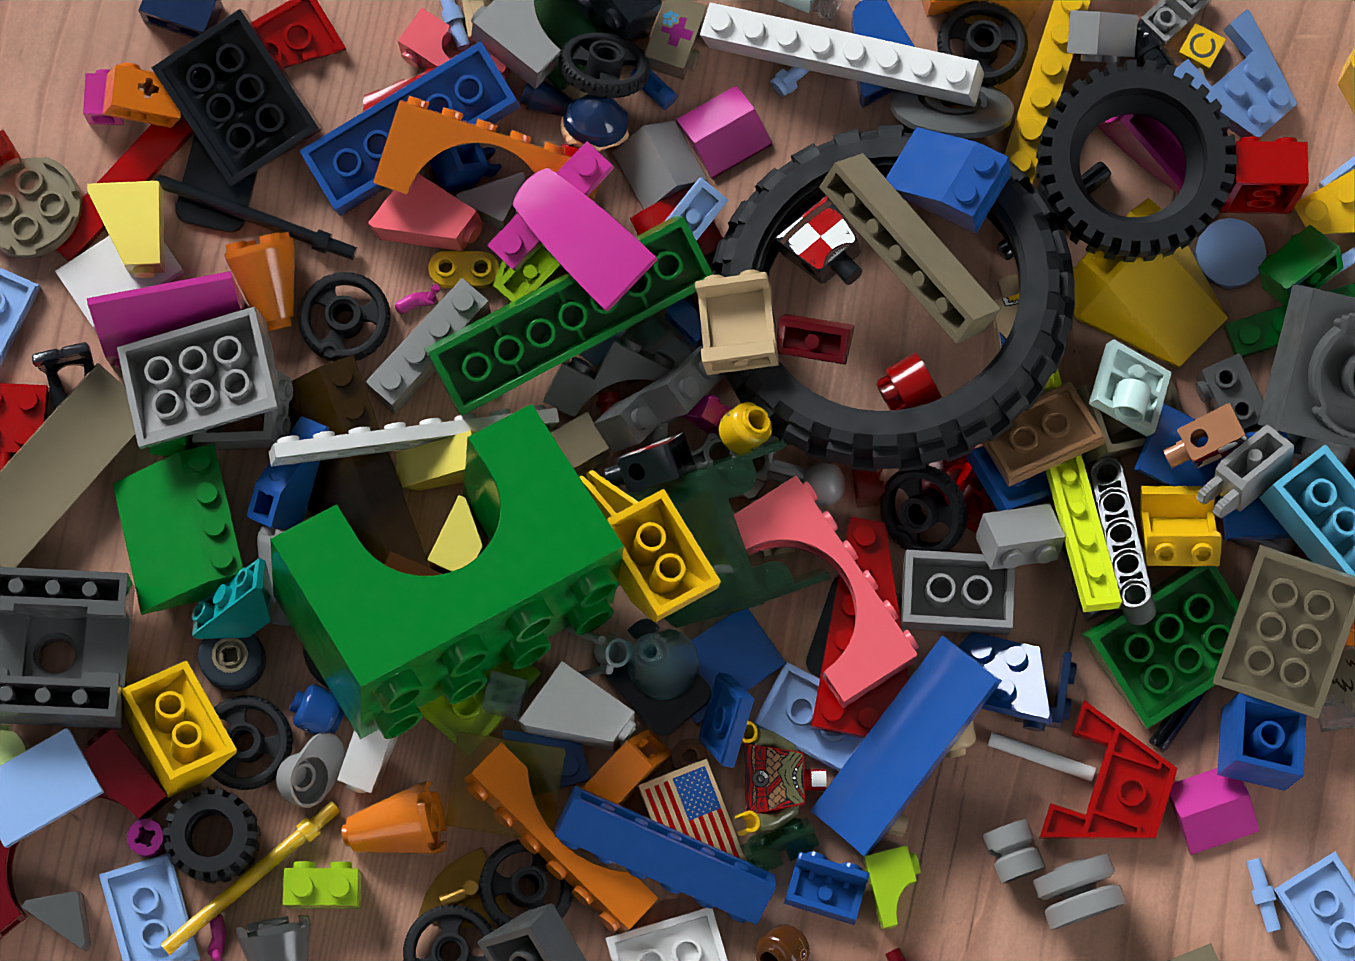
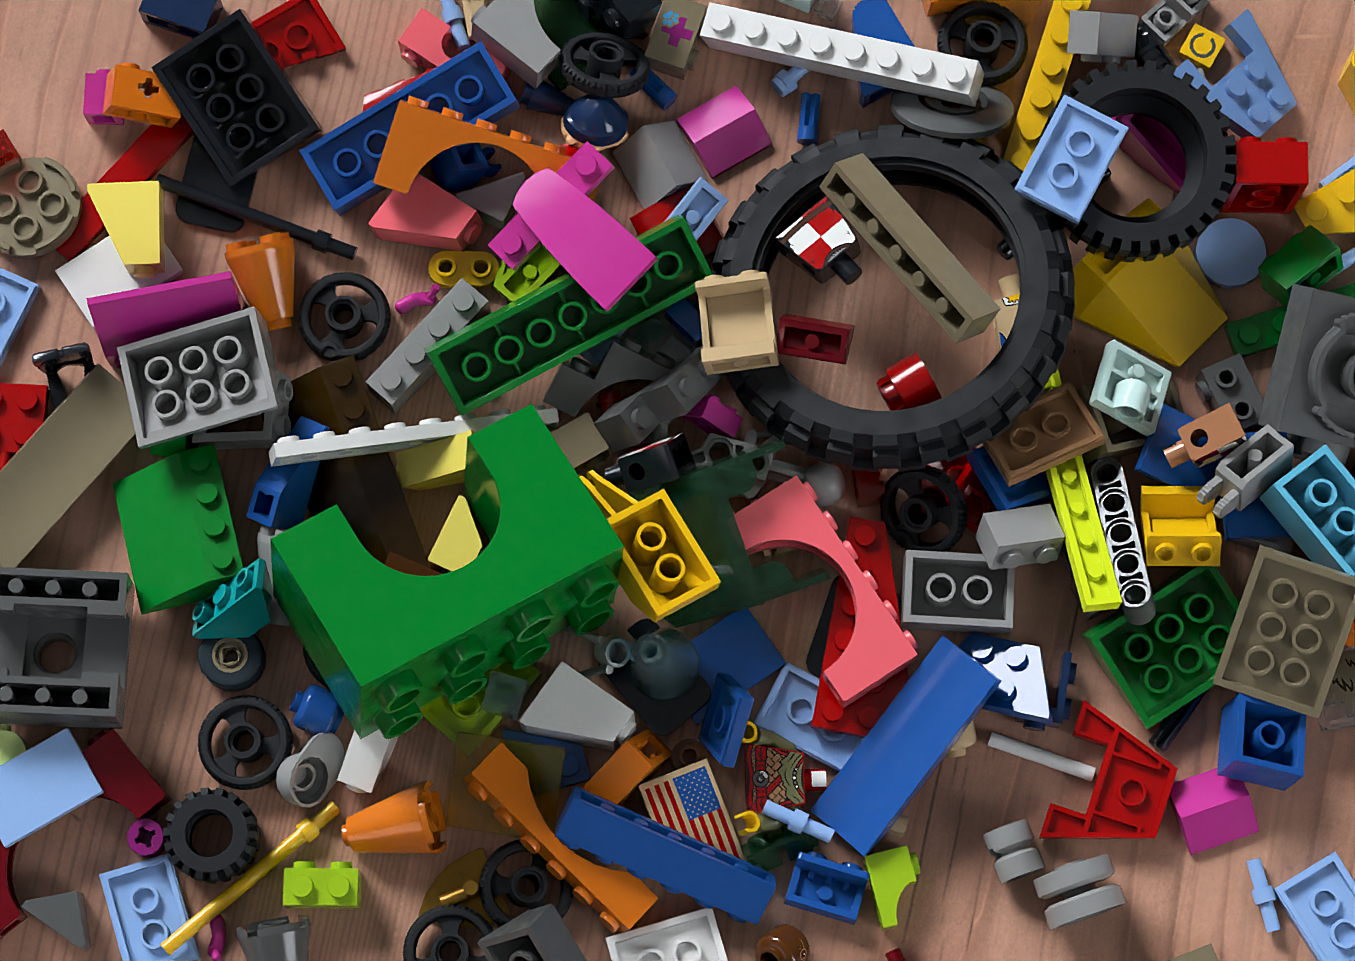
(177, 728): yellow slope -> none
(745, 428): yellow head -> none
(798, 821): none -> light blue bar
(808, 122): none -> blue piece
(950, 176): blue slope -> none
(1071, 159): none -> light blue tile

